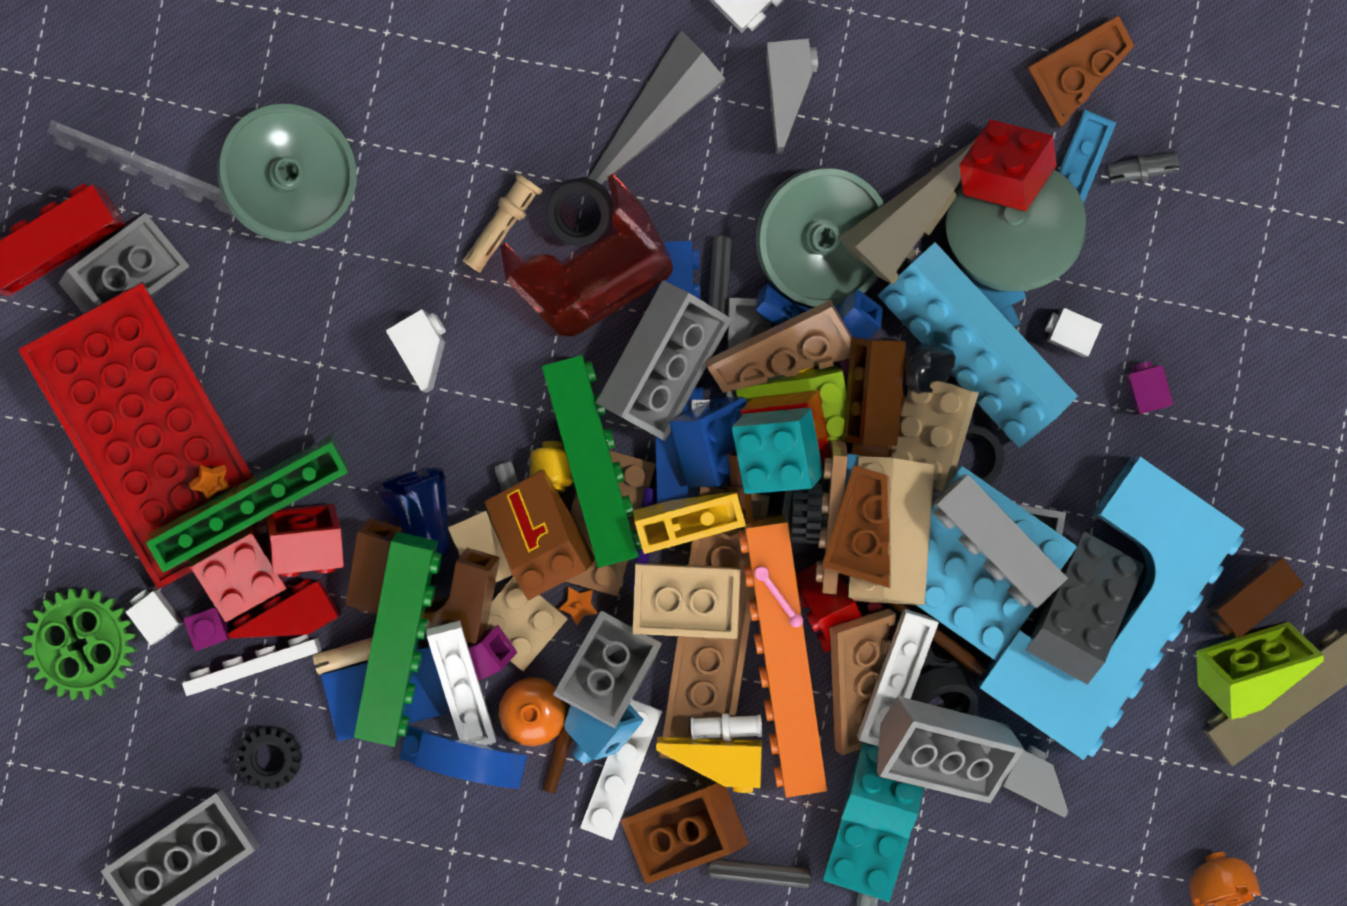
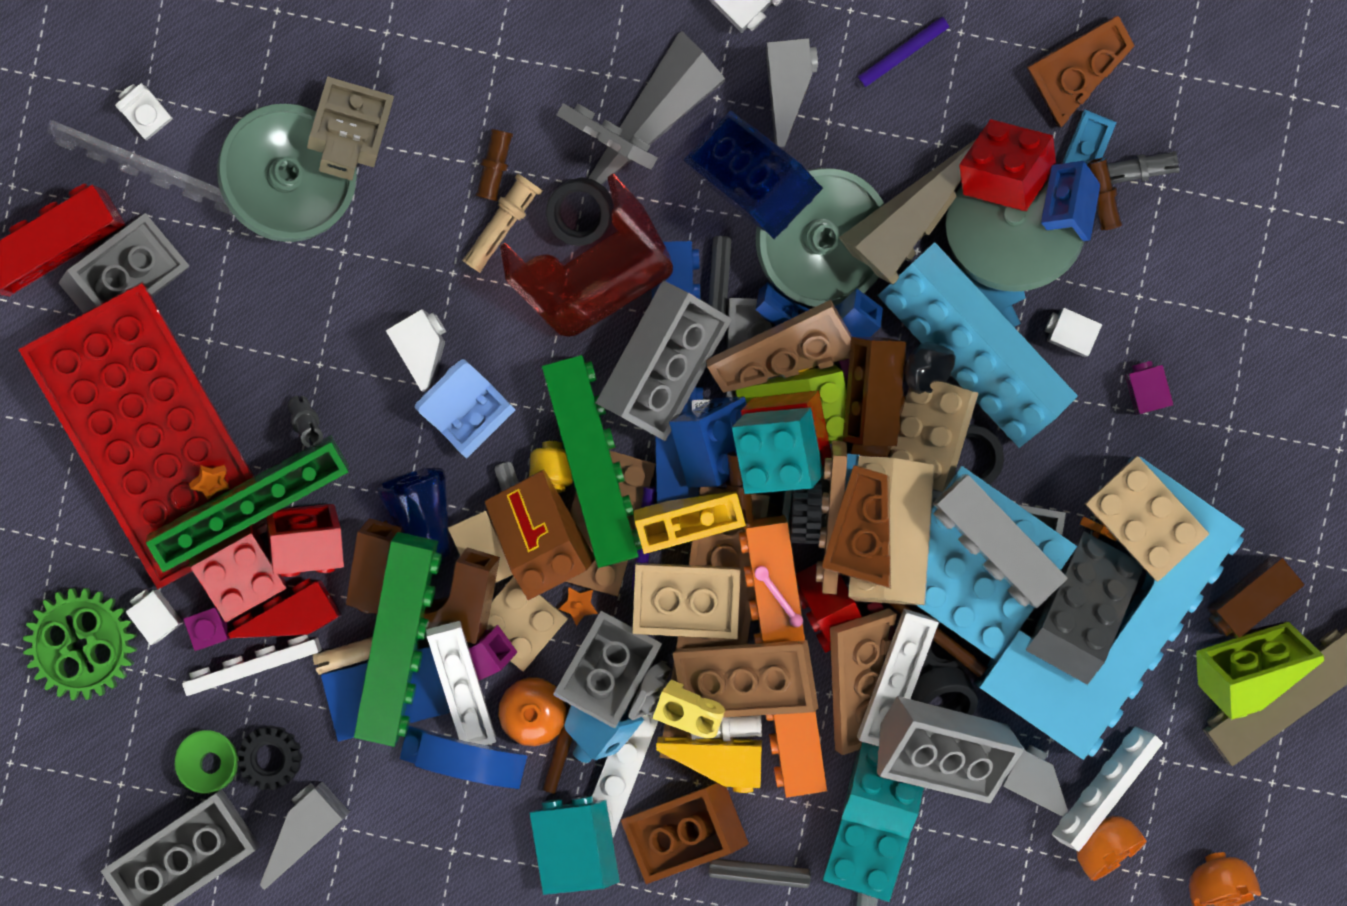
(143, 110): none -> white bracket
(190, 758): none -> bright green piece
(305, 421): none -> dark grey pin
(306, 823): none -> light grey slope
(349, 127): none -> dark tan piece
(464, 407): none -> light blue bracket
(494, 164): none -> reddish brown pin
(574, 845): none -> teal brick
(608, 134): none -> light grey wing
(649, 691): none -> light grey slope
(688, 711): none -> light yellow leg
(751, 677): none -> medium nougat plate
(753, 174): none -> clear blue brick
(903, 51): none -> dark purple bar
(1071, 199): none -> blue panel
(1098, 529): none -> orange piece
(1106, 204): none -> reddish brown pin
(1107, 788): none -> white plate
(1109, 846): none -> orange cylinder
(1147, 518): none -> tan plate

